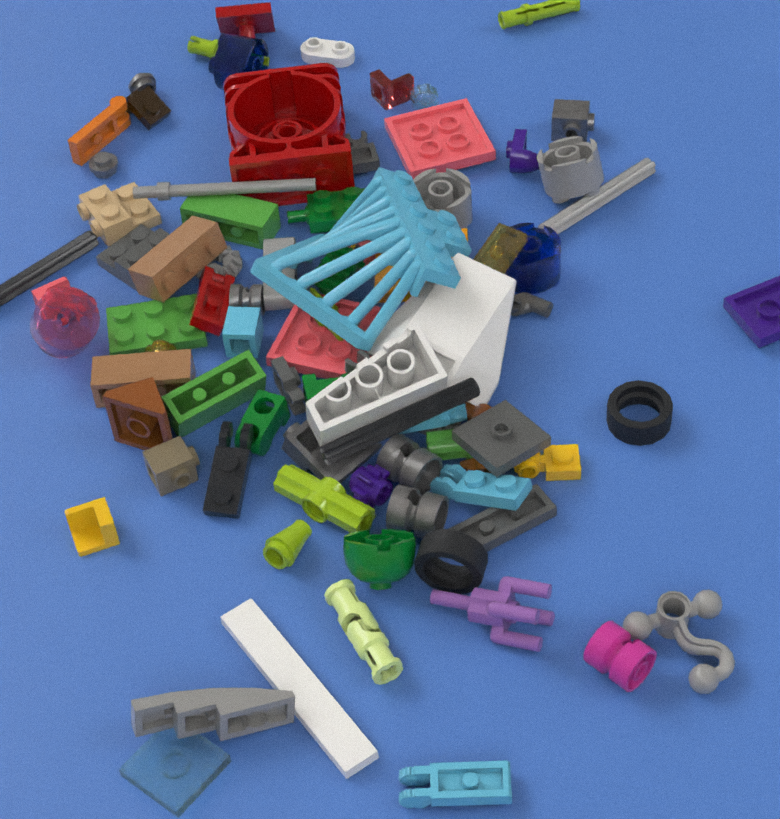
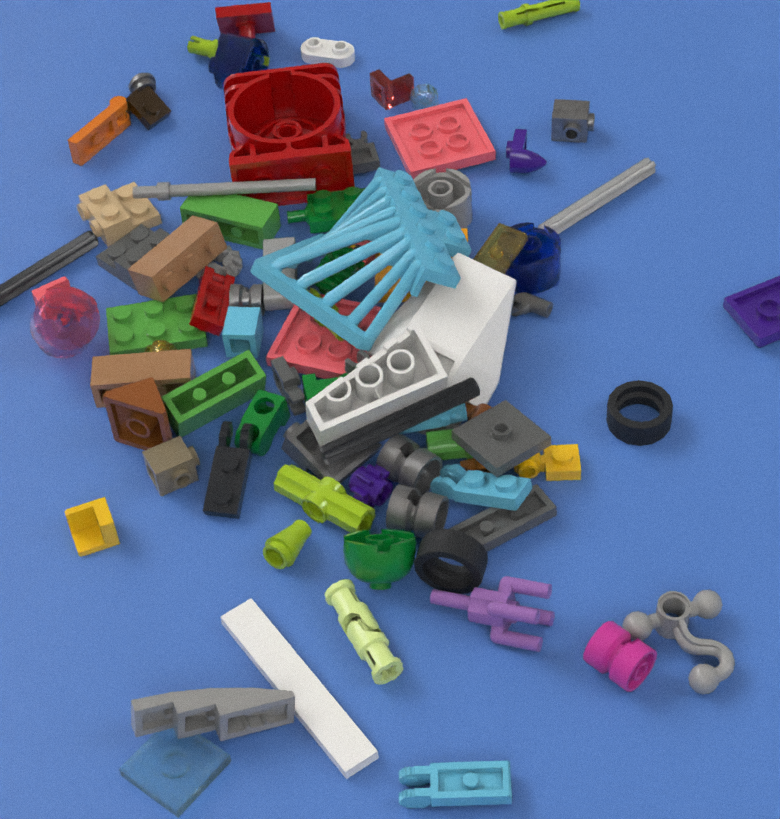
(103, 164): flat silver plate -> none
(571, 169): light grey brick -> none

